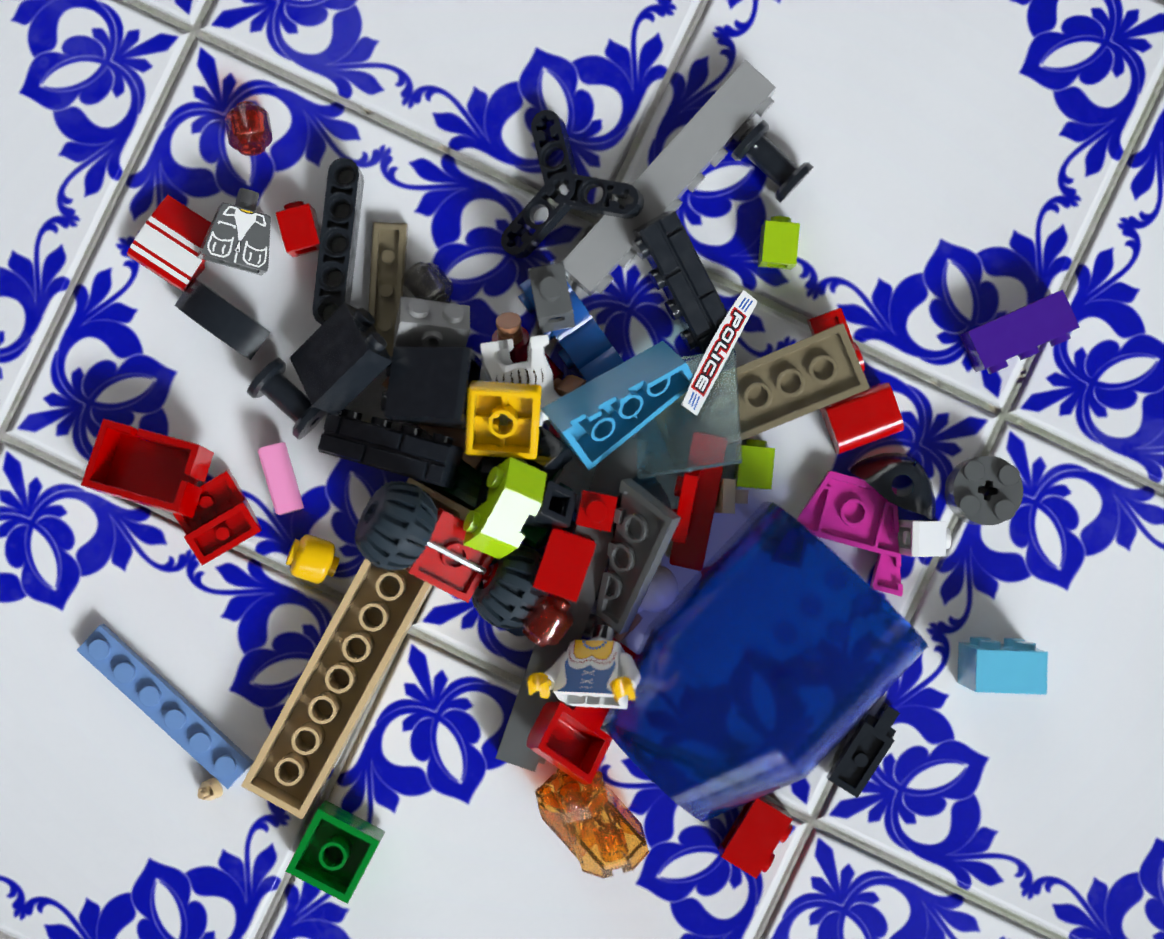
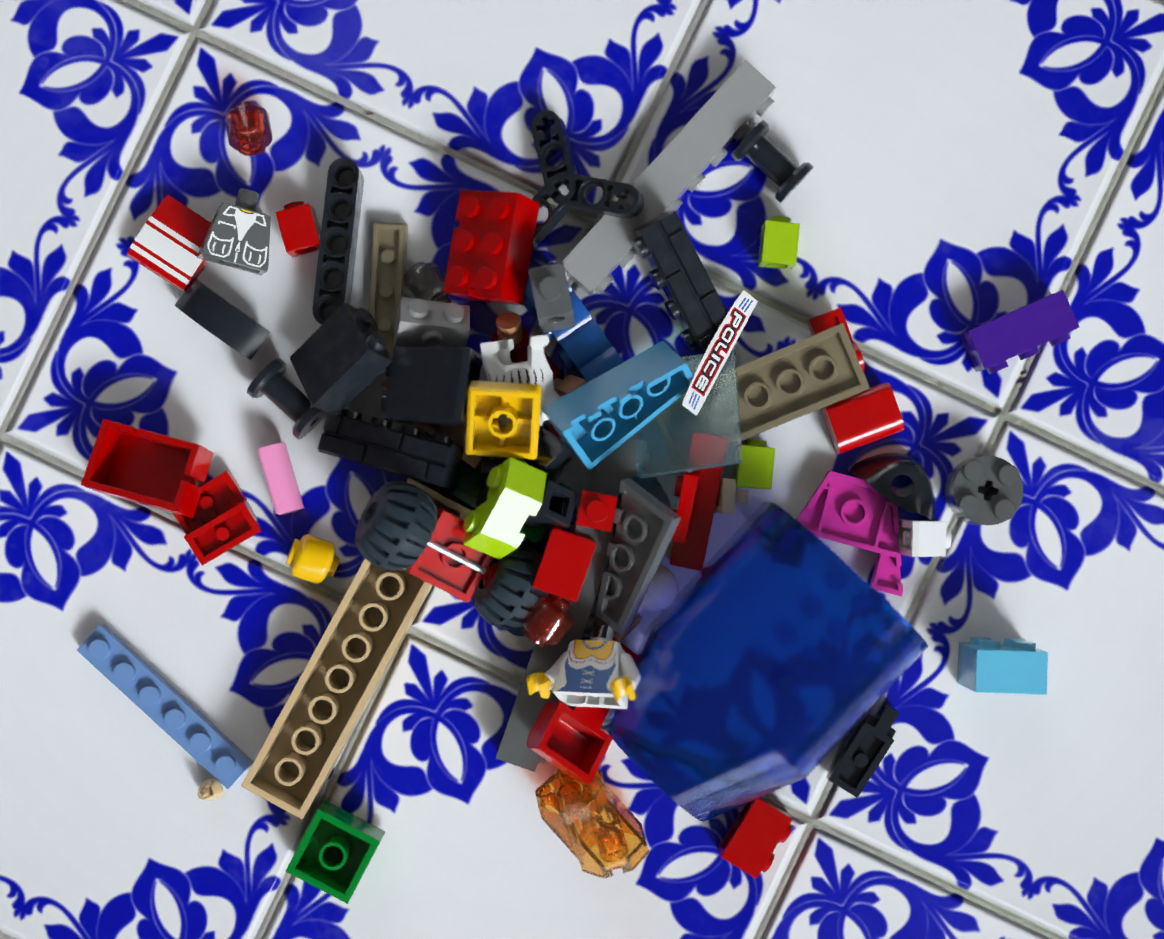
(491, 246): none -> red piece

